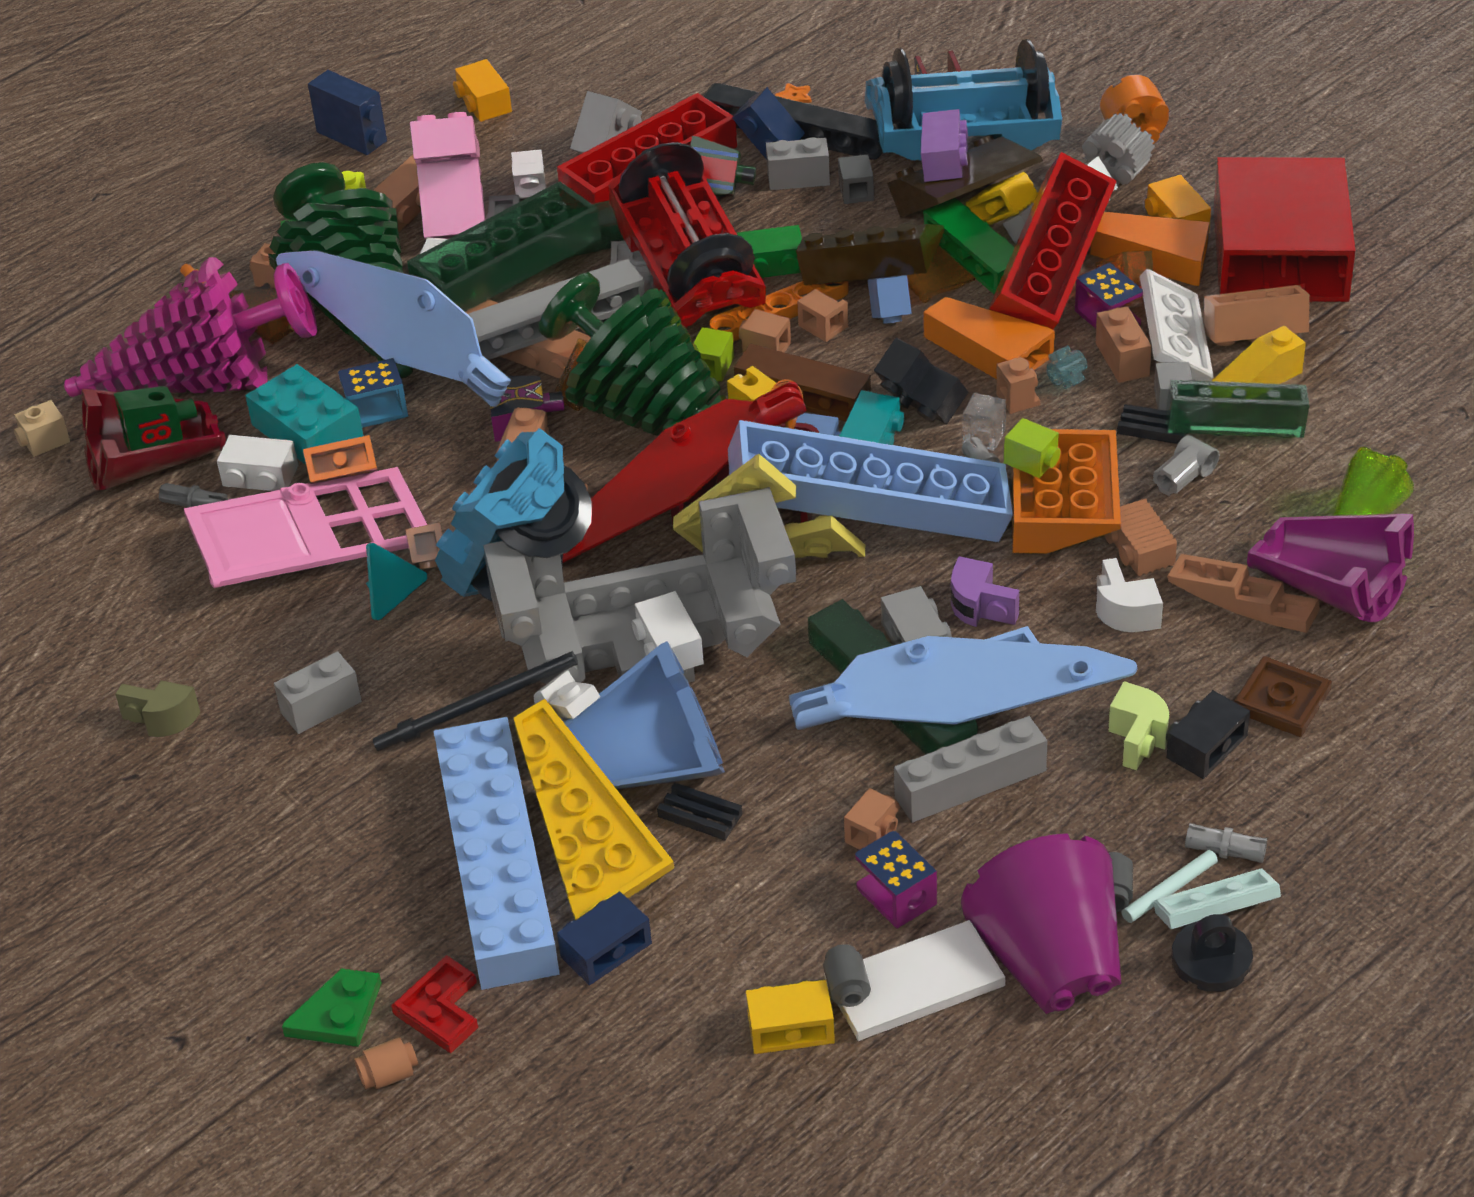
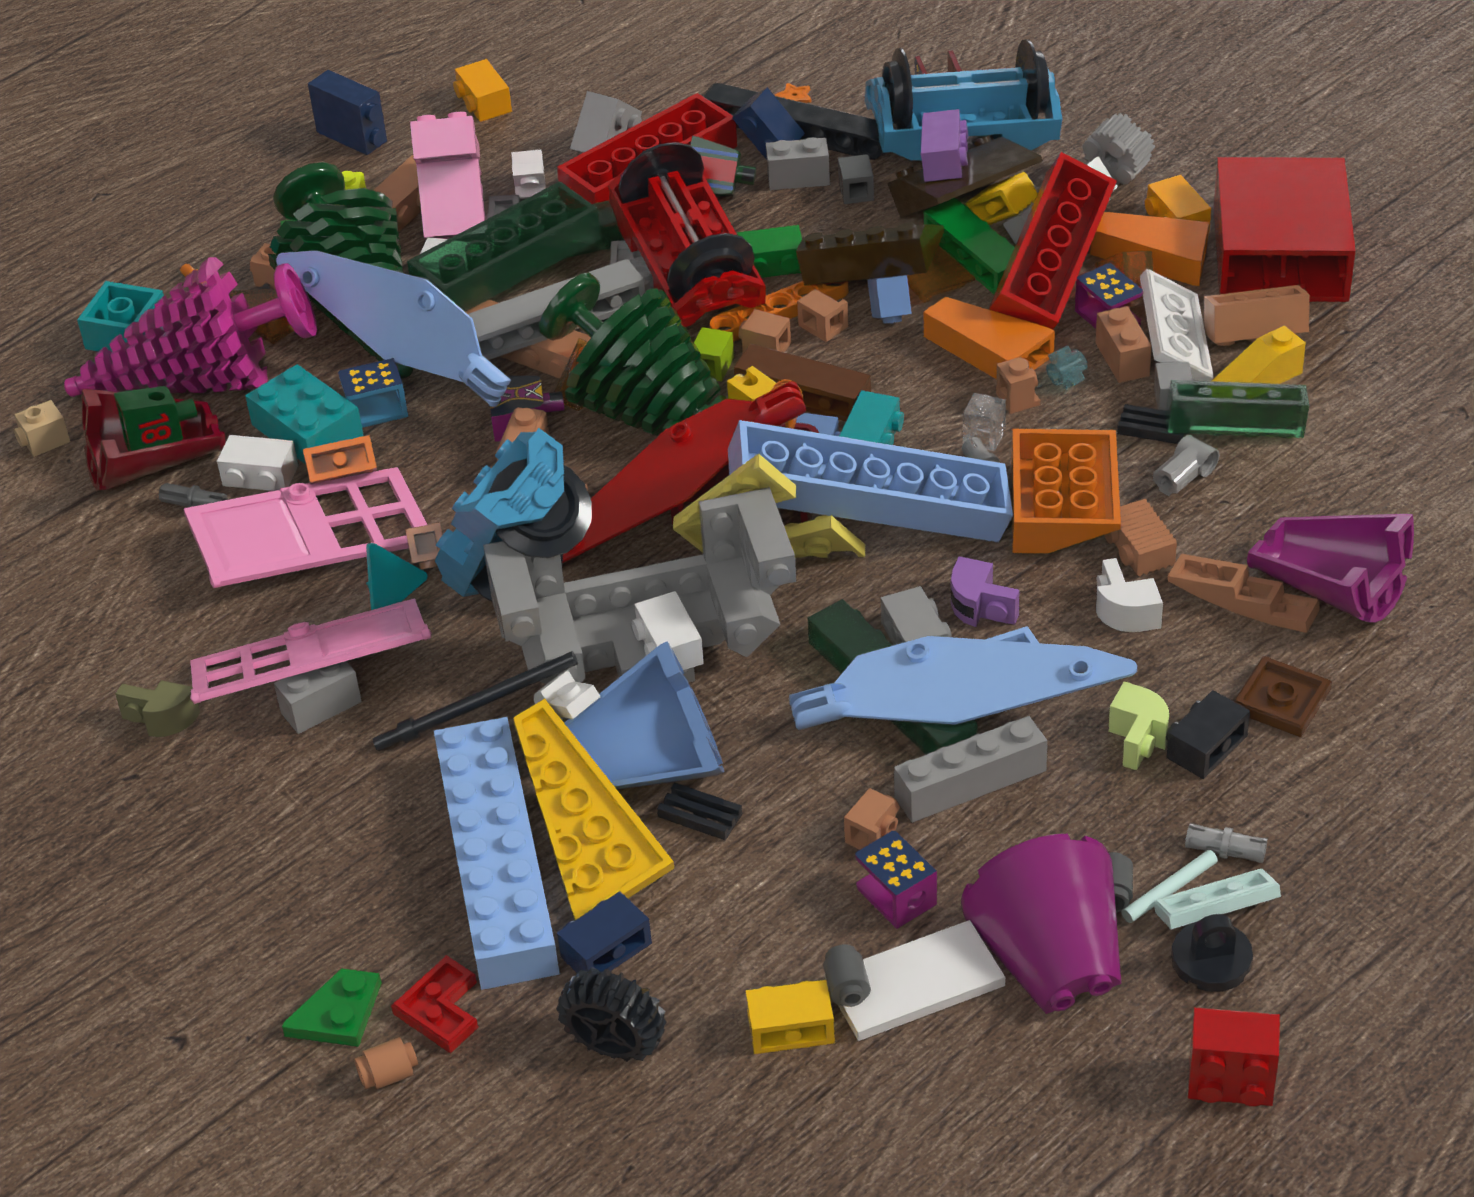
(113, 311): none -> teal brick
(312, 648): none -> bright pink door
(611, 1015): none -> black gear
(919, 383): black brick -> none
(1031, 448): lime brick -> none
(1138, 100): orange brick -> none
(1233, 1056): none -> red brick
(1373, 484): clear neon green cone -> none

